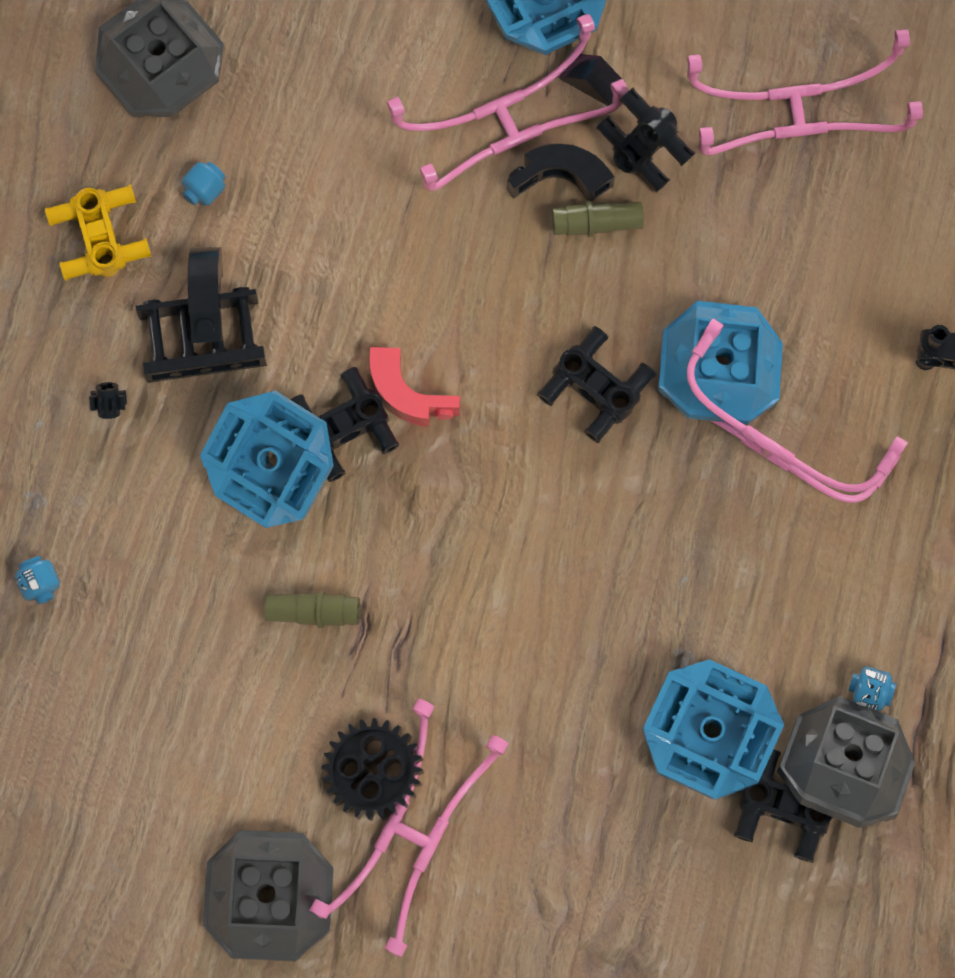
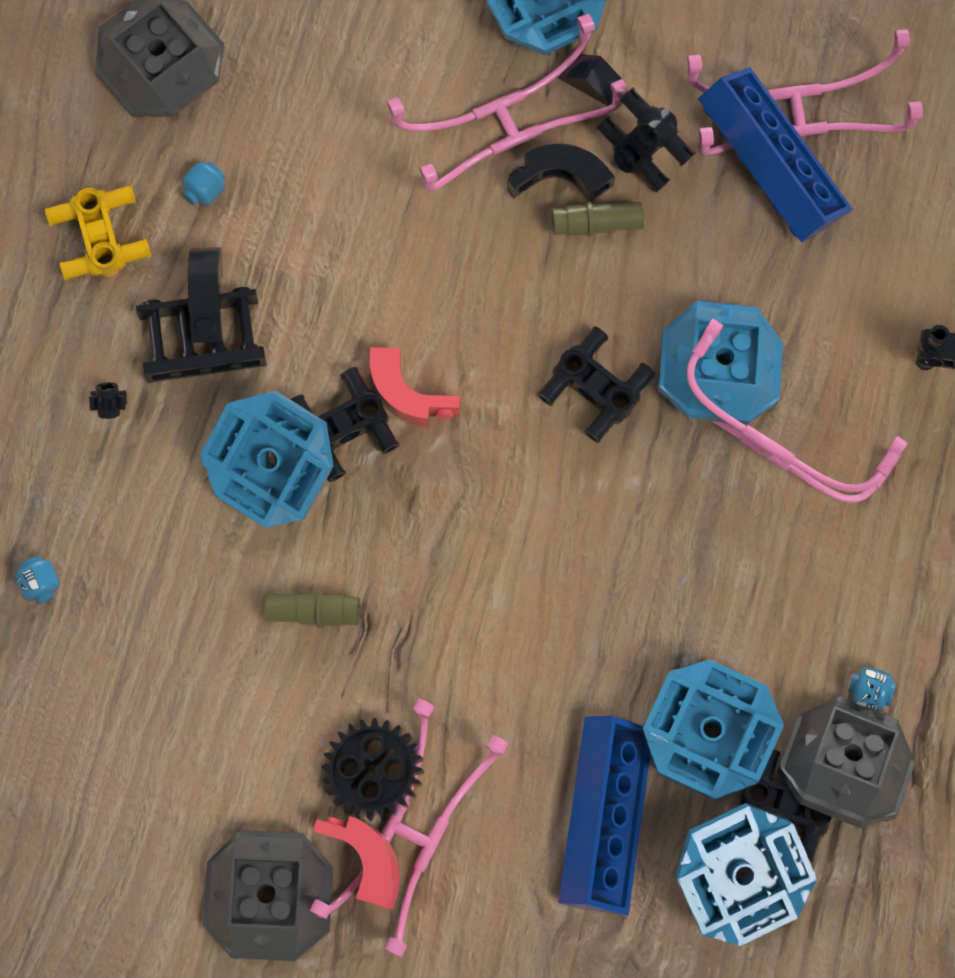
(380, 864): none -> coral arch
(605, 816): none -> blue slope
(768, 894): none -> dark azure piece
(774, 153): none -> blue slope

